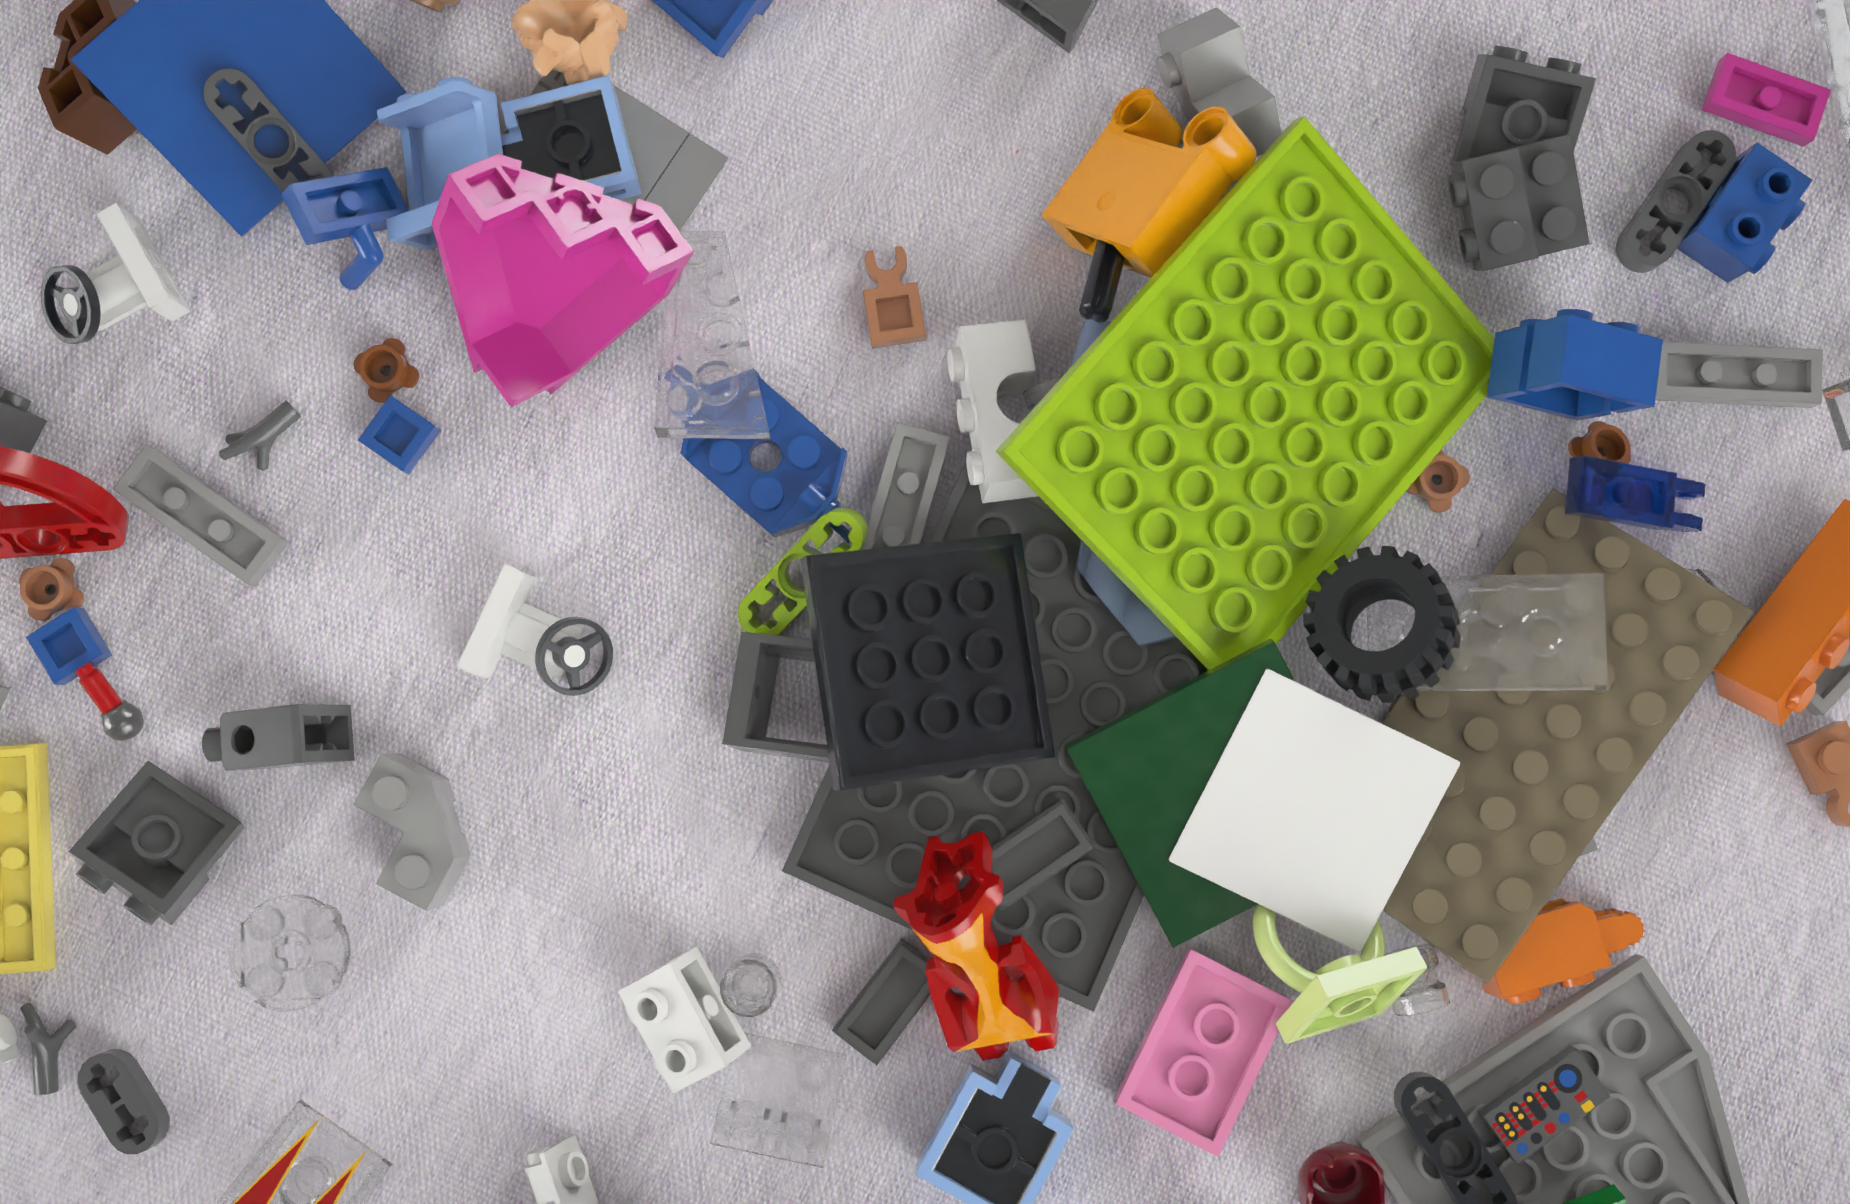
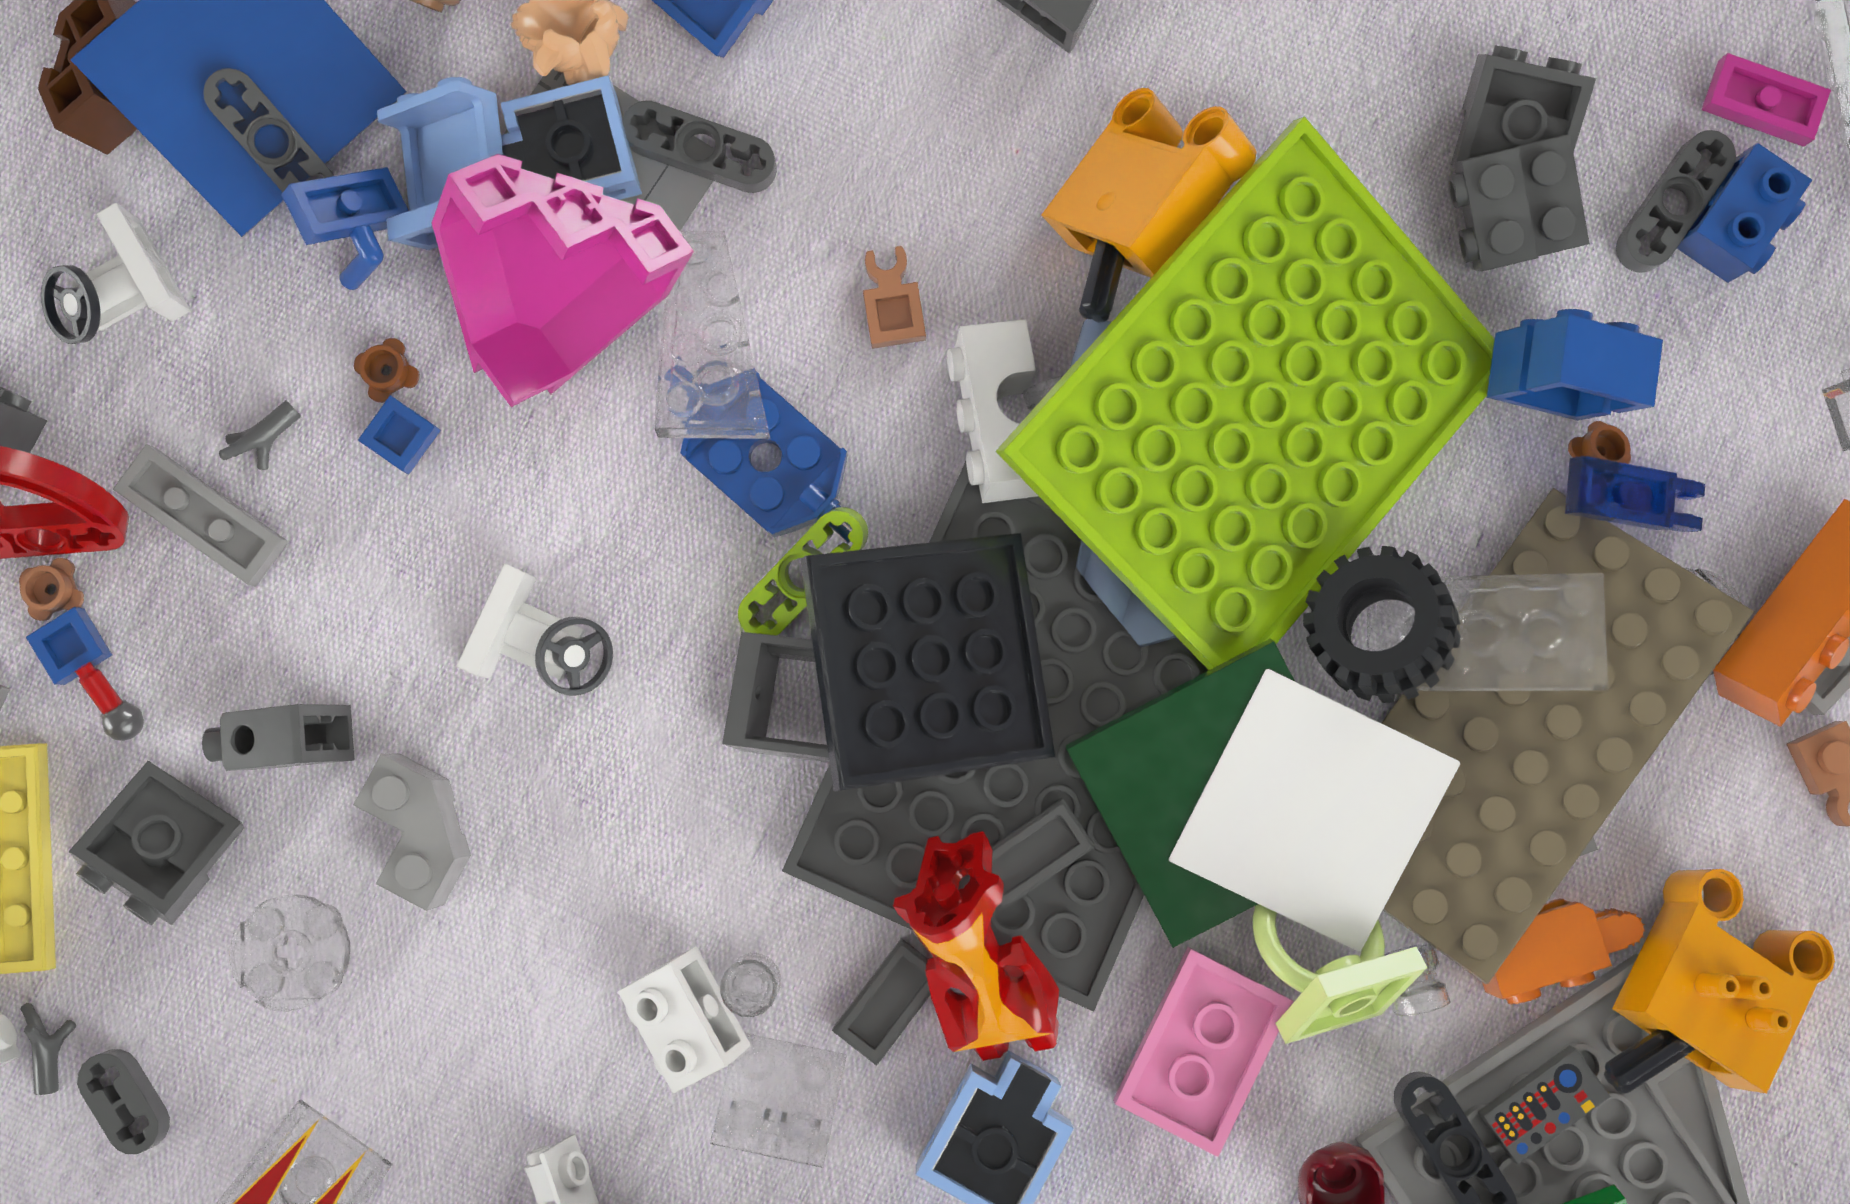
(657, 146): none -> dark grey beam
(906, 487): light grey plate -> none
(1209, 68): light grey brick -> none
(1452, 477): nougat plate -> none
(1710, 993): none -> light orange piece
(1740, 375): light grey plate -> none

